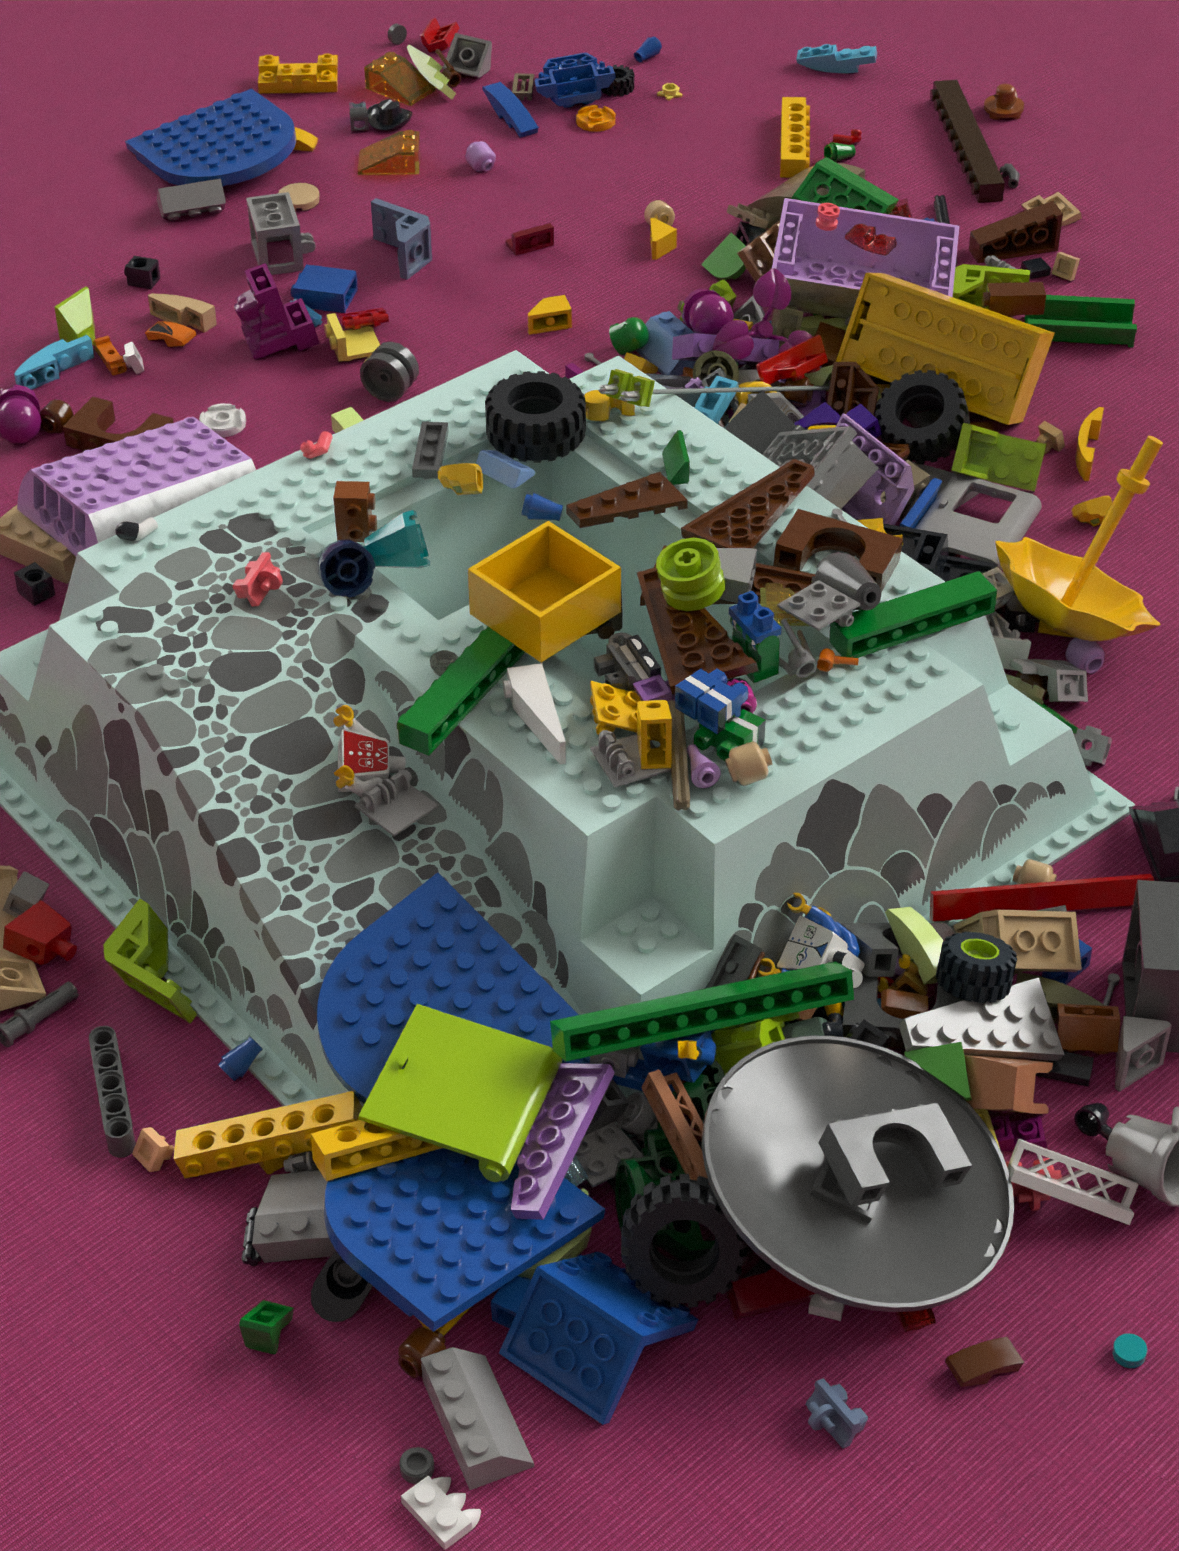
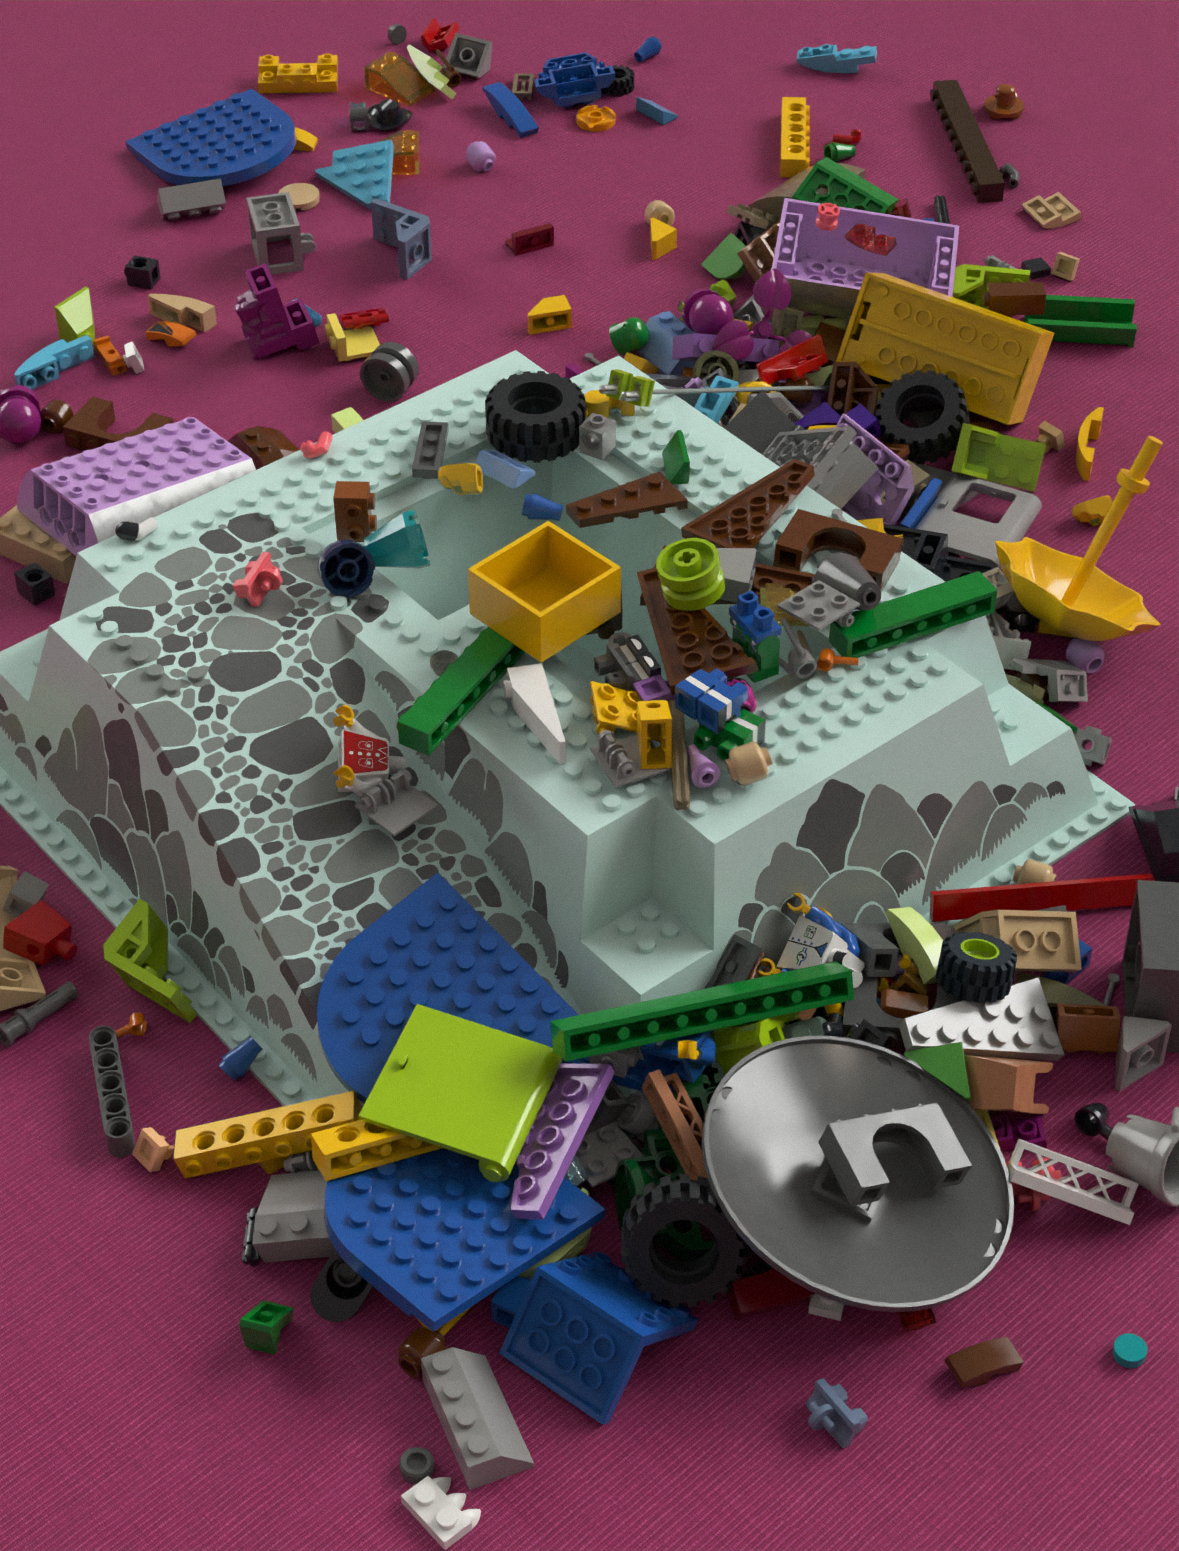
(136, 1026): none -> orange hand
(224, 419): white tile -> none
(263, 445): none -> reddish brown wedge
(325, 288): blue brick -> none
(362, 172): none -> medium azure wing
(597, 436): none -> light grey brick
(654, 111): none -> dark azure slope
(669, 91): light yellow plate -> none
(1019, 235): reddish brown wedge -> none
(1070, 1068): black tile -> none

